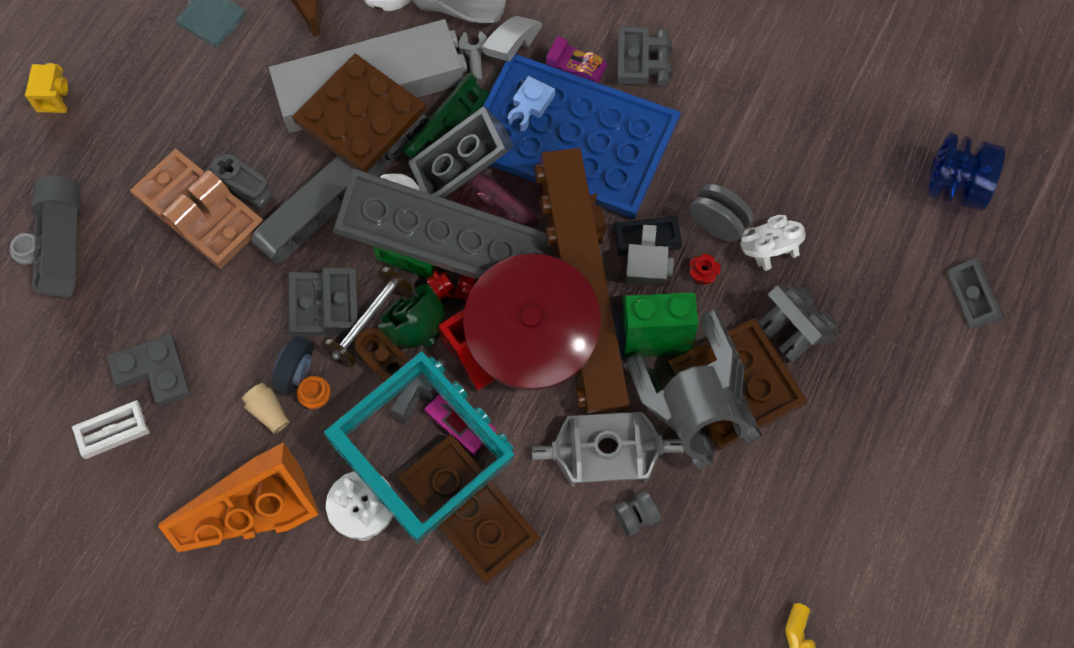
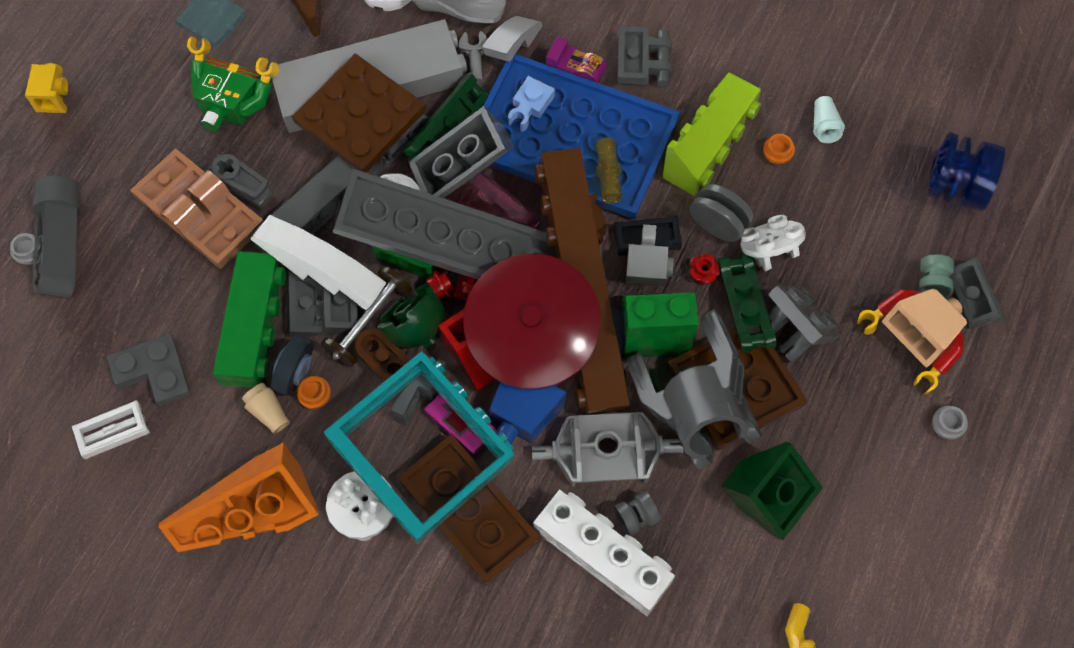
(227, 89): none -> green torso
(249, 320): none -> green brick
(323, 262): none -> white slope
(525, 411): none -> blue torso
(604, 552): none -> white brick
(608, 170): none -> clear yellow pin
(713, 129): none -> lime wedge
(746, 304): none -> dark green plate
(773, 488): none -> dark green slope
(779, 149): none -> orange plate
(827, 121): none -> light aqua cone
(925, 325): none -> light nougat torso
(936, 274): none -> sand green wheel
(949, 422): none -> light grey plate

